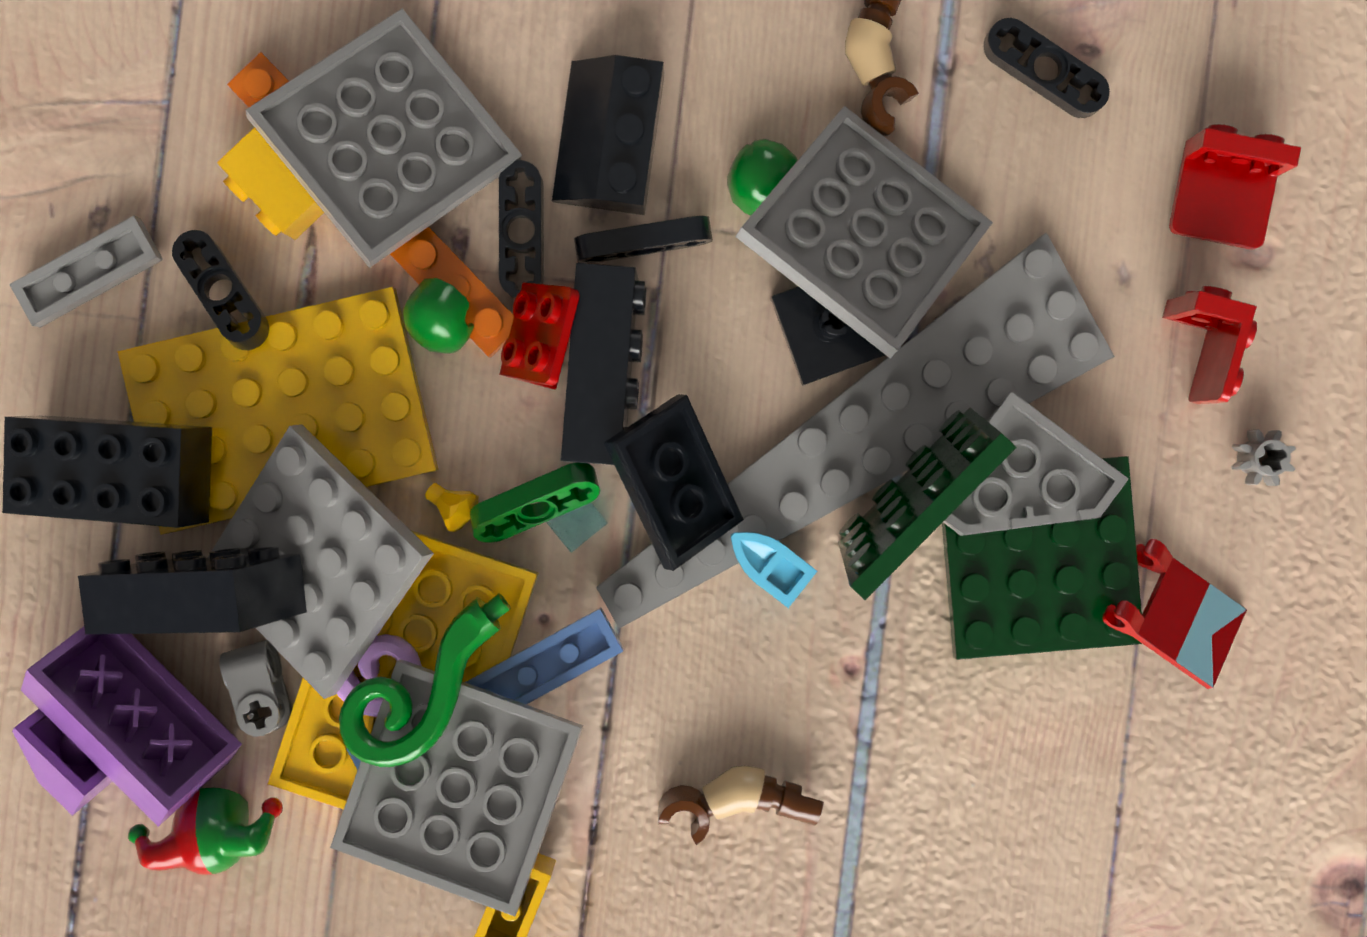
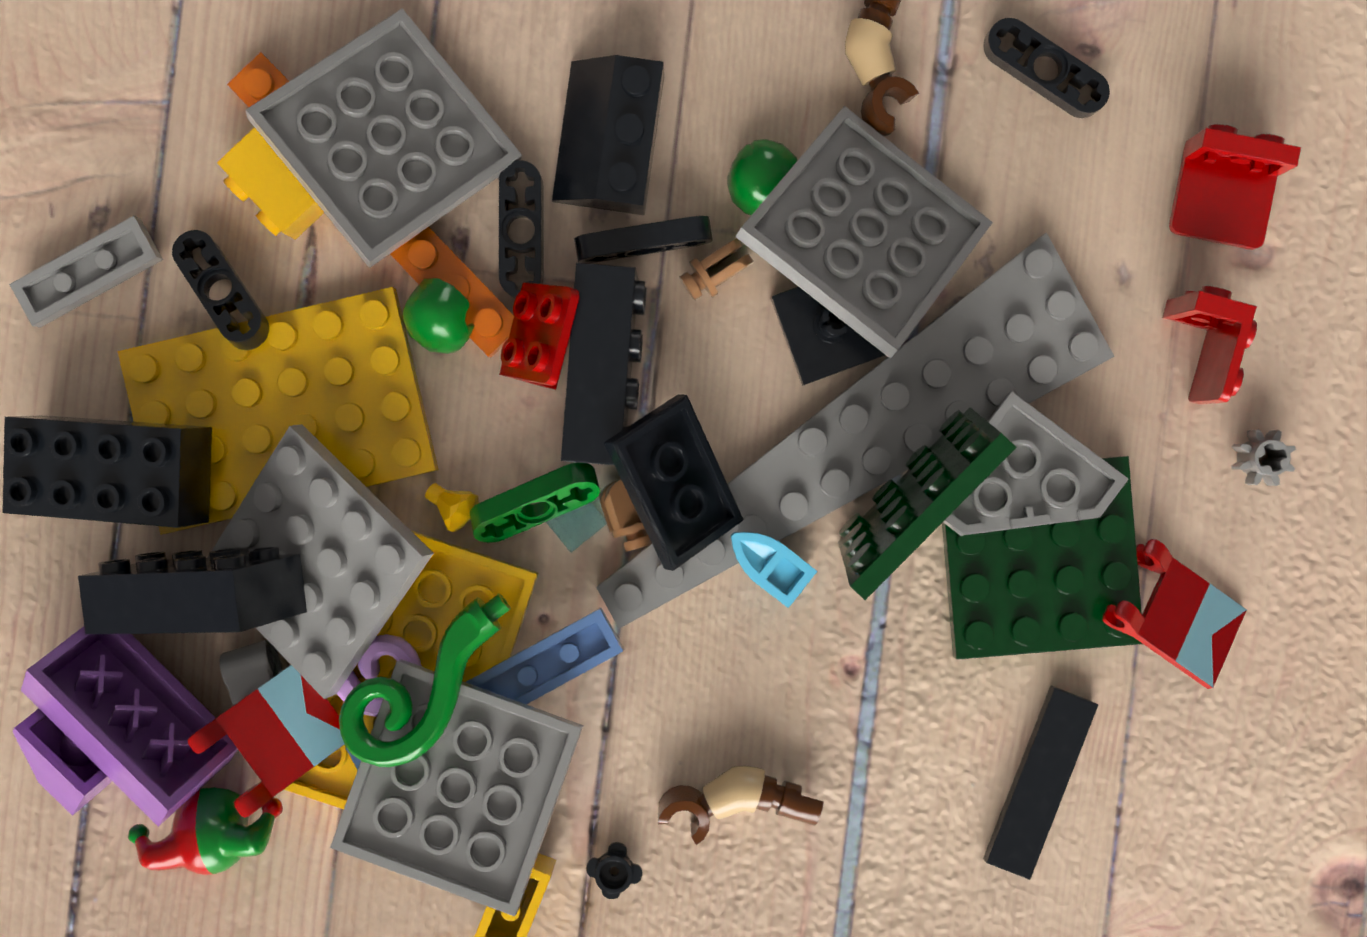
(279, 732): none -> red flag
(612, 884): none -> black plate
(622, 516): none -> medium nougat arm
(700, 279): none -> medium nougat arm
(1040, 782): none -> black tile

